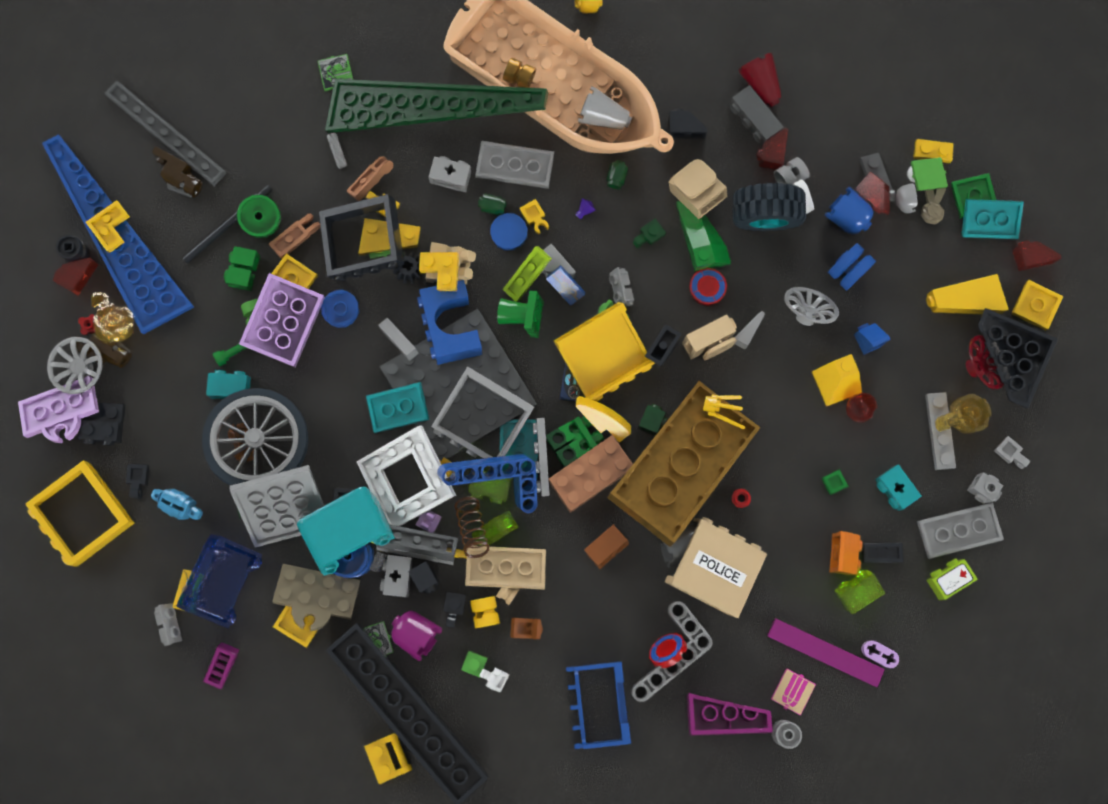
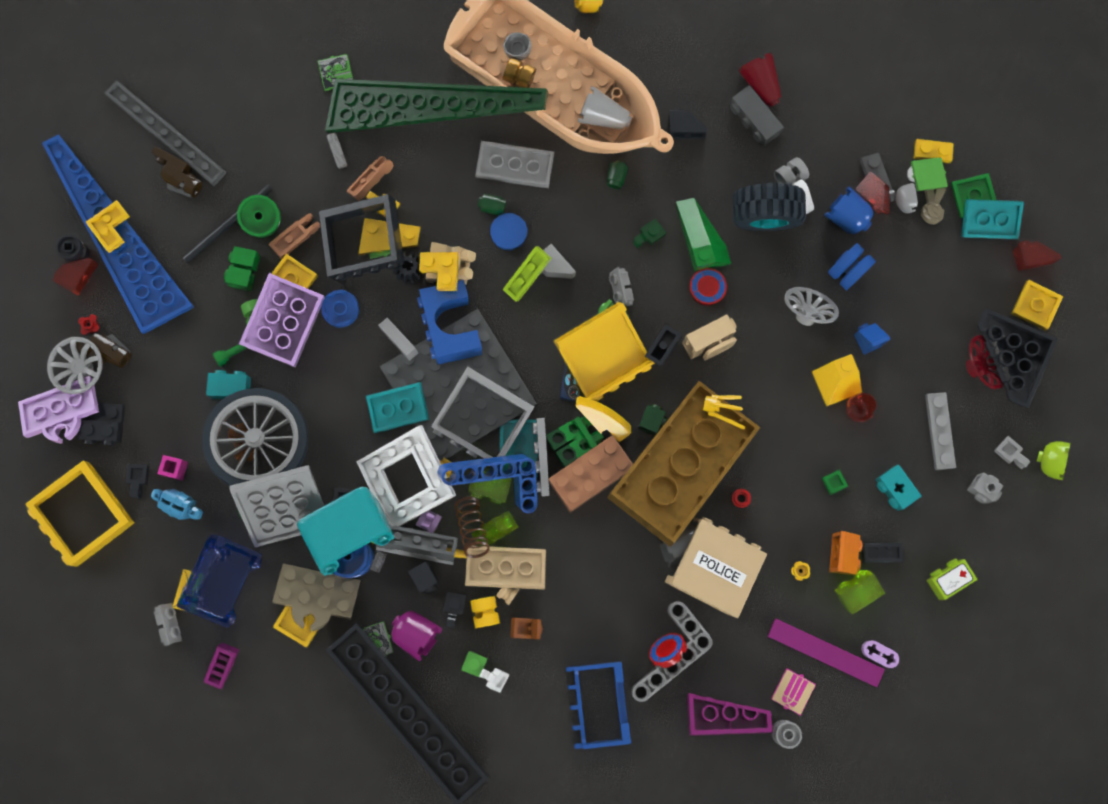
(111, 321): clear yellow piece -> none
(172, 468): none -> dark pink brick
(382, 760): yellow plate -> none
(402, 585): light grey brick -> none
(456, 180): light grey brick -> none
(517, 46): none -> light grey hair
(522, 313): green plant -> none
(533, 214): yellow plate -> none
(565, 285): tile -> none
(585, 208): dark purple rock -> none
(606, 546): dark orange hinge -> none
(698, 188): tan brick -> none
(745, 335): light grey slope -> none
(773, 151): clear red slope -> none
(795, 570): none -> yellow plate
(960, 530): light grey tile -> none
(966, 414): clear yellow piece -> none
(969, 297): yellow slope -> none
(1054, 459): none -> lime cylinder

